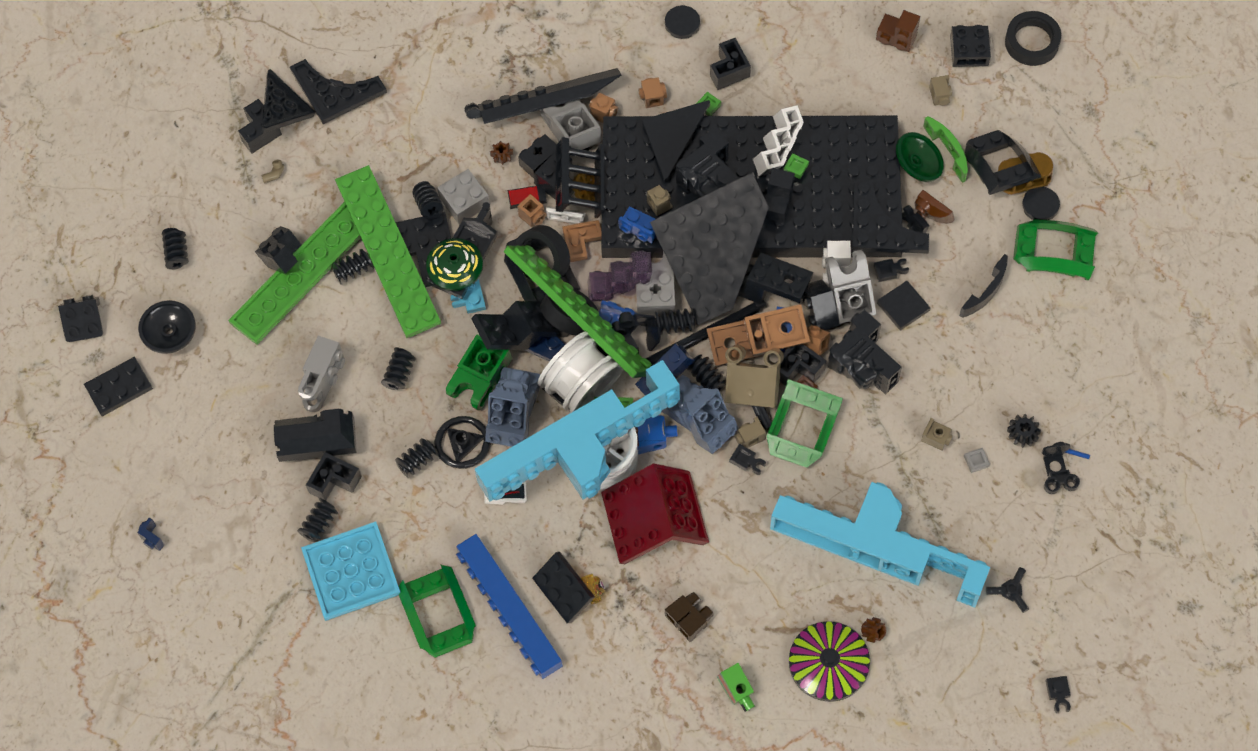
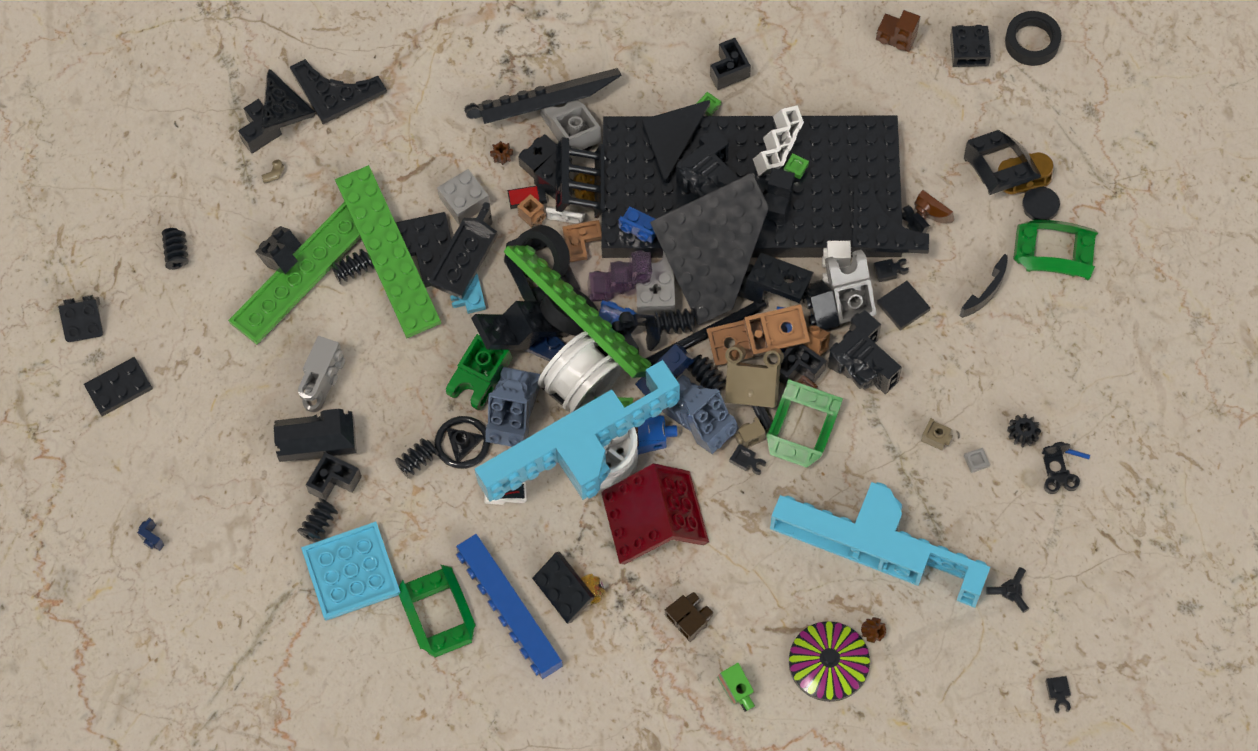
(167, 317): black dish -> none
(397, 368): black piece -> none
(427, 200): black piece -> none
(457, 273): dark green dish -> none
(602, 106): medium nougat brick -> none
(652, 92): medium nougat brick -> none
(659, 200): dark tan brick -> none
(682, 22): black tile -> none
(919, 157): dark green dish -> none
(938, 130): bright green slope -> none
(940, 90): dark tan brick -> none

